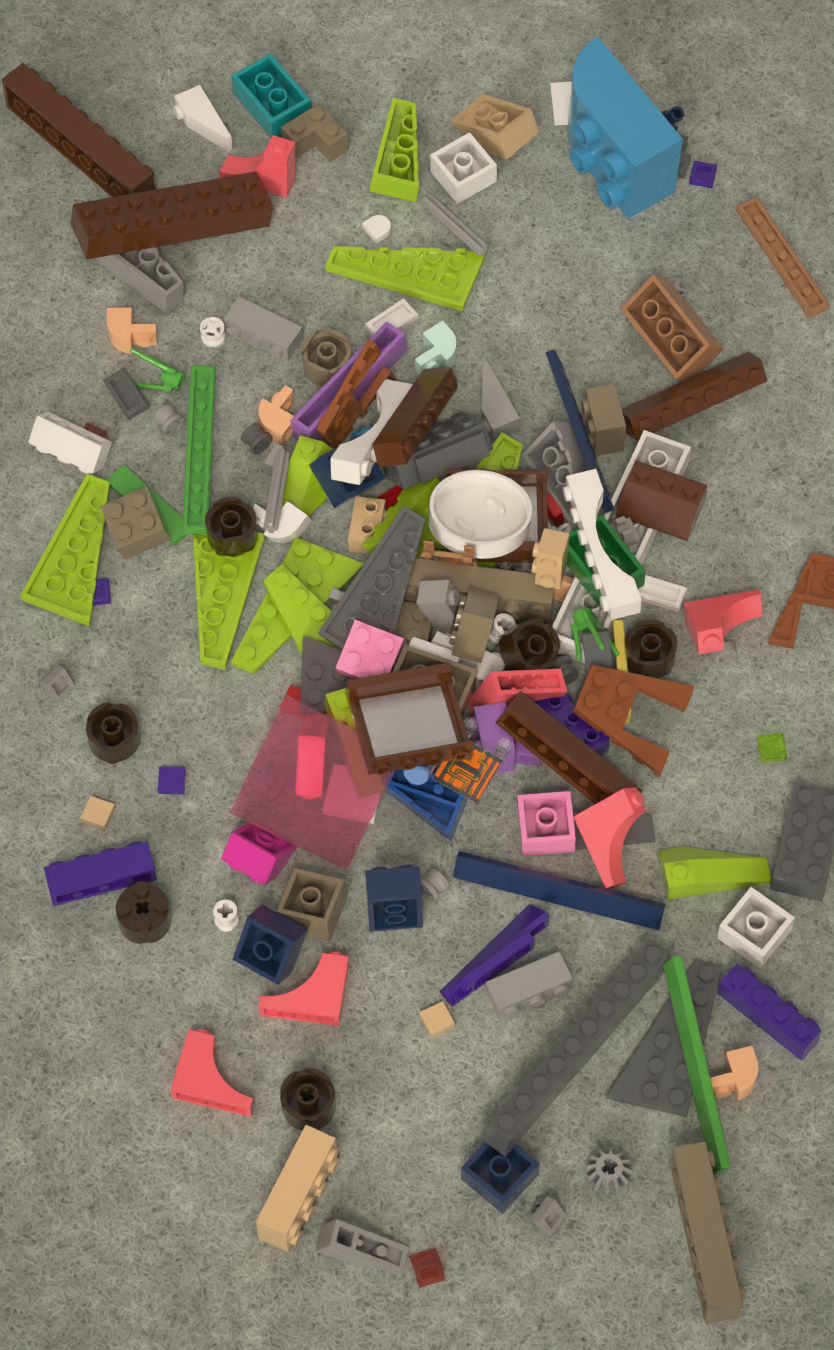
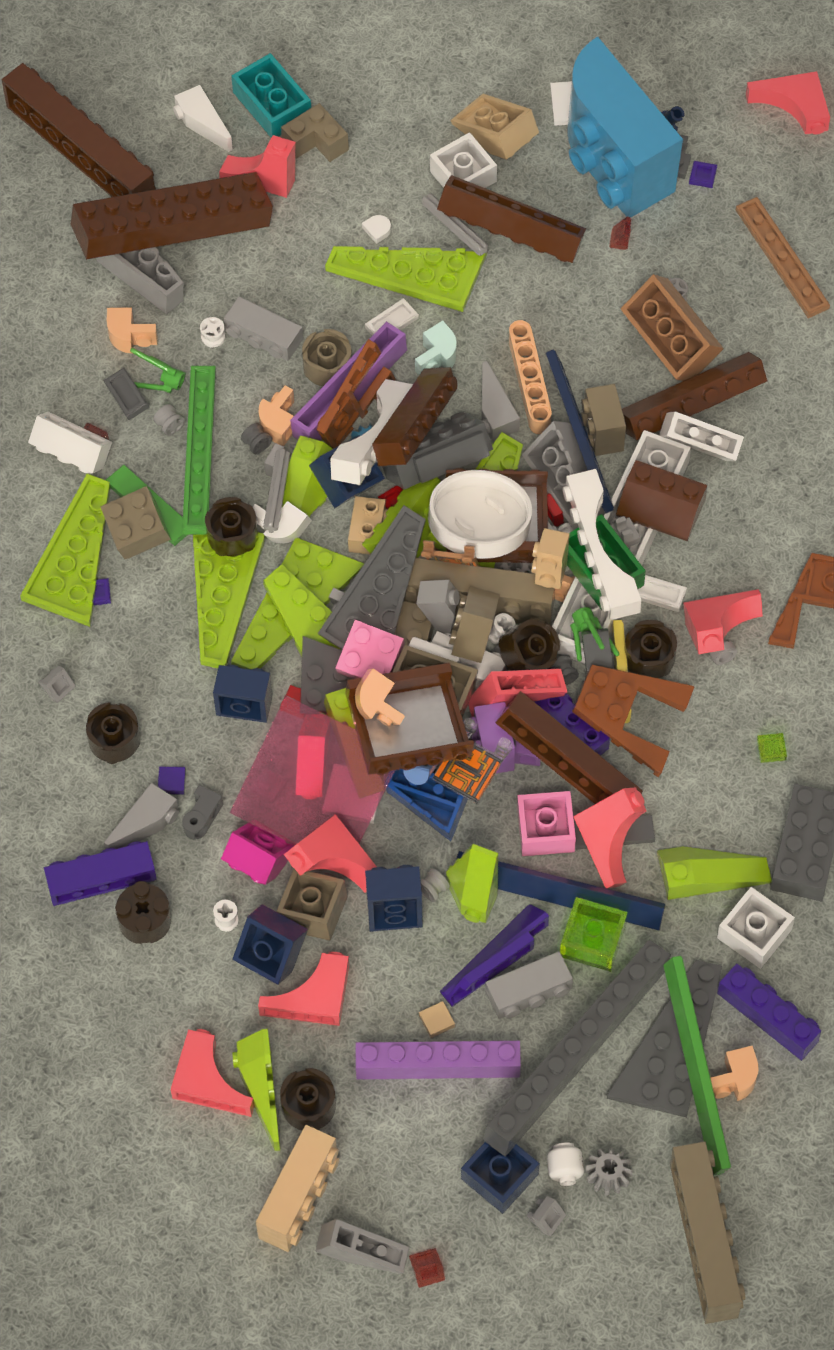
(97, 812): tan tile -> none
(145, 818): none -> light grey slope
(203, 813): none -> dark grey leg
(242, 693): none -> dark blue brick
(256, 1072): none -> lime wedge
(331, 849): none -> coral arch
(371, 695): none -> light nougat brick
(397, 158): lime wedge -> none
(438, 1060): none -> medium lavender brick
(474, 882): none -> lime wedge
(511, 219): none -> reddish brown brick
(529, 367): none -> light nougat beam
(565, 1163): none -> white head
(593, 934): none -> clear neon green brick
(621, 234): none -> clear red slope
(701, 436): none -> white brick
(796, 94): none -> coral arch

